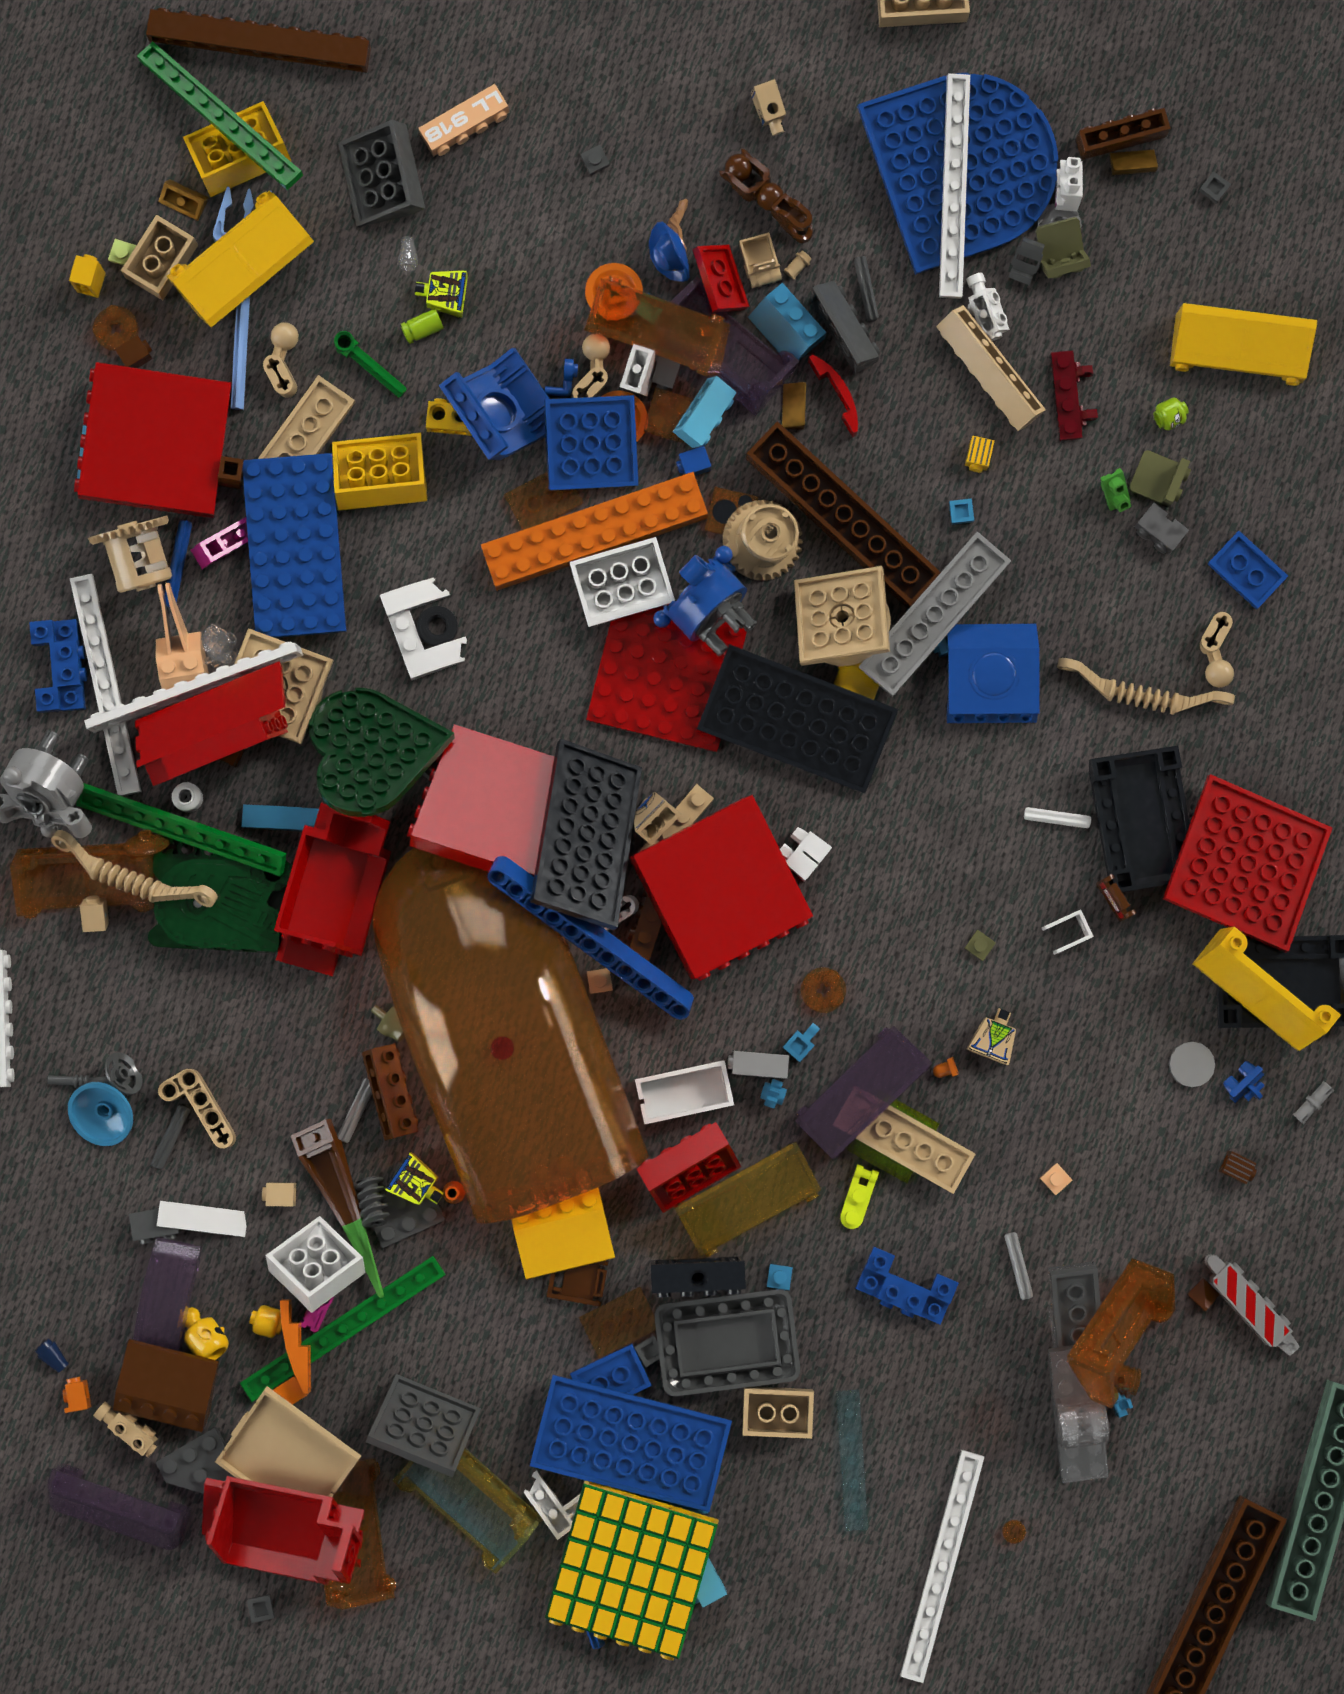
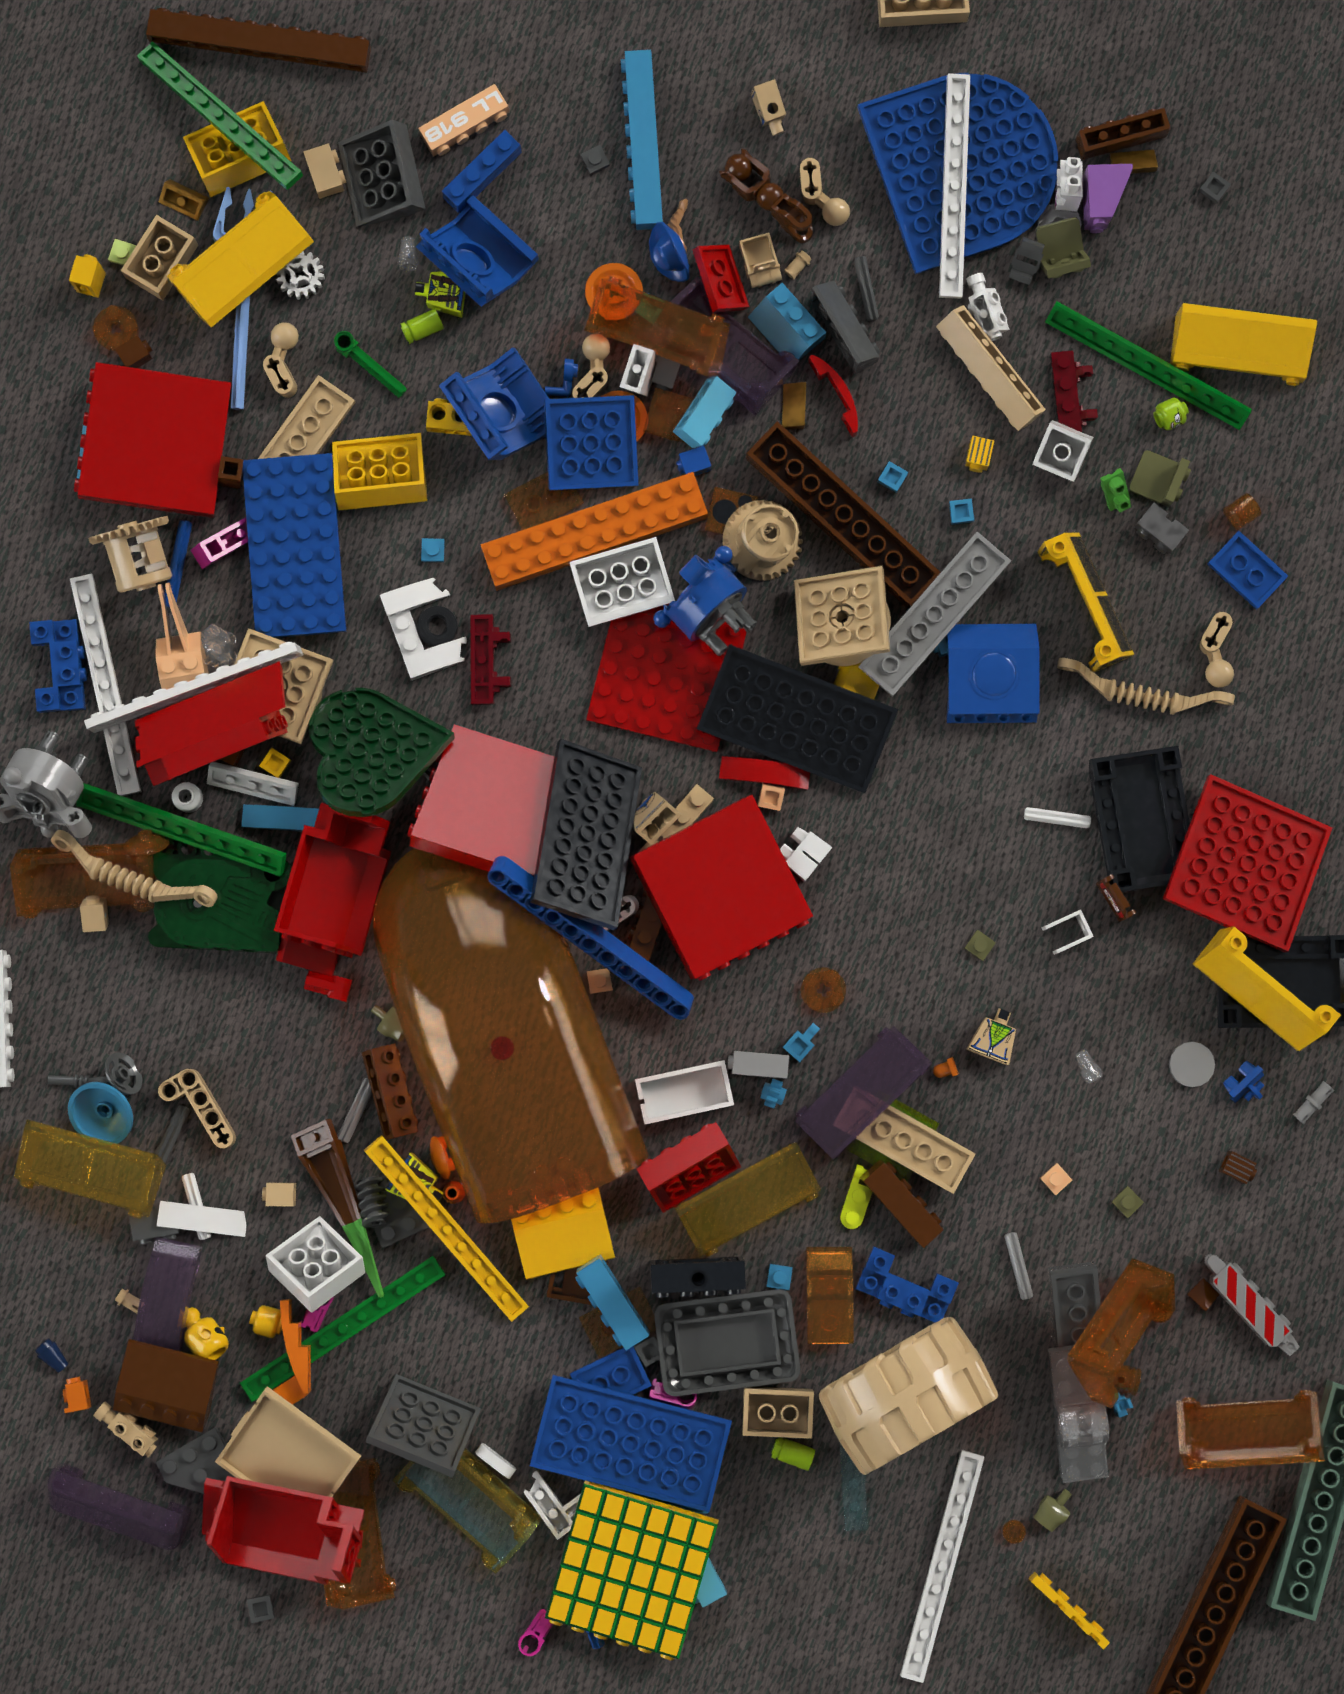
(89, 1168): none -> clear yellow windscreen
(128, 1300): none -> tan pin
(194, 1198): none -> white axle
(252, 783): none -> white plate
(275, 763): none -> yellow plate
(295, 283): none -> white gear
(324, 170): none -> tan brick
(332, 986): none -> red piece
(432, 550): none -> dark azure plate
(440, 1158): none -> orange dish
(446, 1228): none -> yellow plate
(478, 252): none -> blue panel
(482, 171): none -> blue brick
(483, 641): none -> dark red hinge
(495, 1460): none -> white beam
(538, 1629): none -> dark pink piece
(613, 1302): none -> dark azure brick
(643, 139): none -> dark azure brick
(658, 1394): none -> dark pink piece
(763, 772): none -> red slope
(771, 797): none -> light nougat plate
(793, 1453): none -> lime piece
(829, 1295): none -> clear orange slope
(834, 210): none -> tan beam
(892, 477): none -> dark azure plate
(901, 1203): none -> reddish brown brick
(907, 1395): none -> tan wheel
(1052, 1511): none -> olive piece
(1062, 450): none -> white brick
(1071, 550): none -> yellow windscreen
(1075, 1613): none -> yellow wing
(1088, 1067): none -> clear cone
(1102, 192): none -> medium lavender slope
(1127, 1202): none -> olive plate
(1148, 365): none -> green plate
(1242, 511): none -> clear orange piece
(1250, 1432): none -> clear orange windscreen

